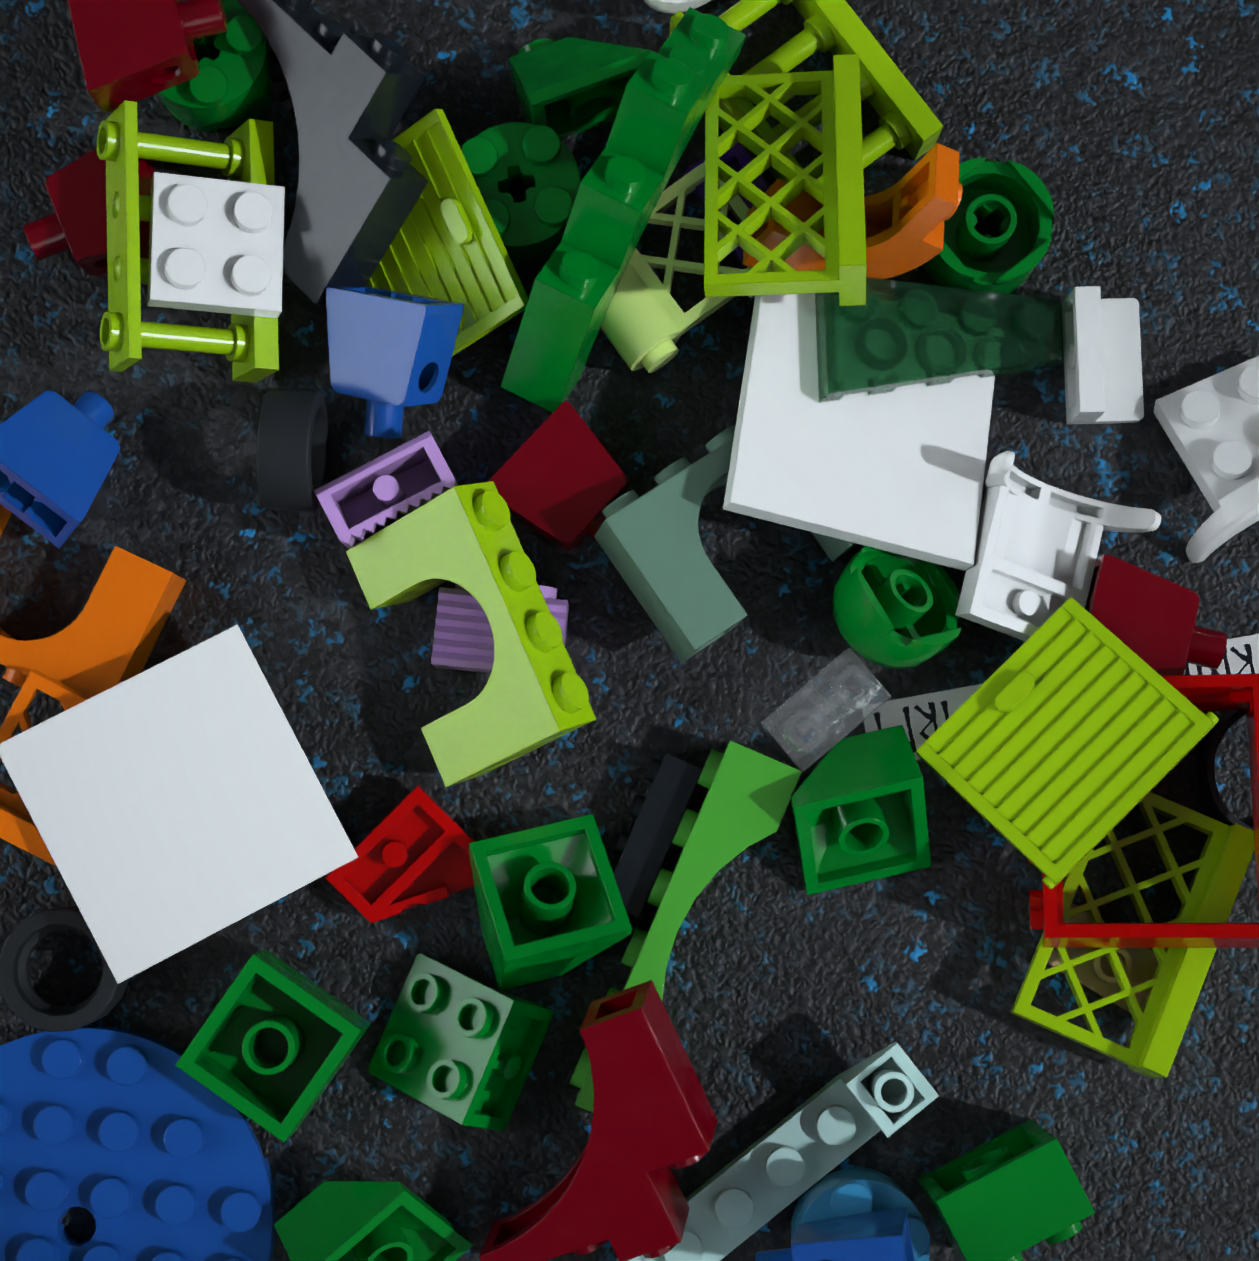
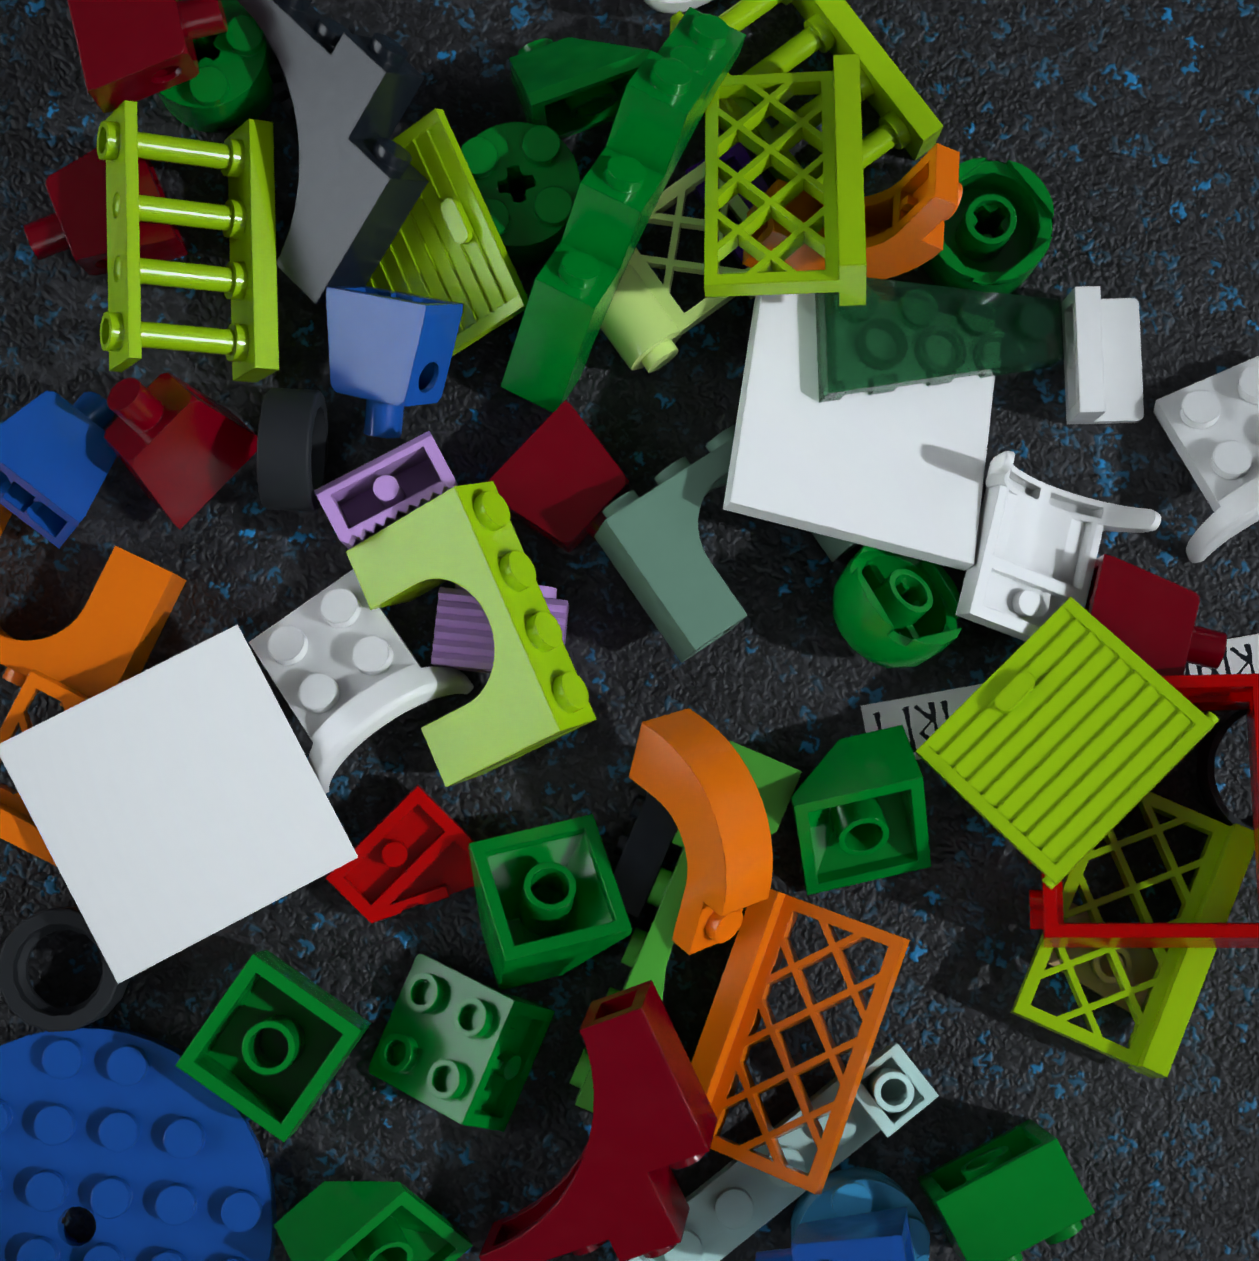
(176, 443): none -> dark red torso
(215, 245): white plate -> none
(346, 672): none -> white piece
(719, 818): none -> orange arch
(744, 1001): none -> orange fence
(825, 709): clear hips -> none

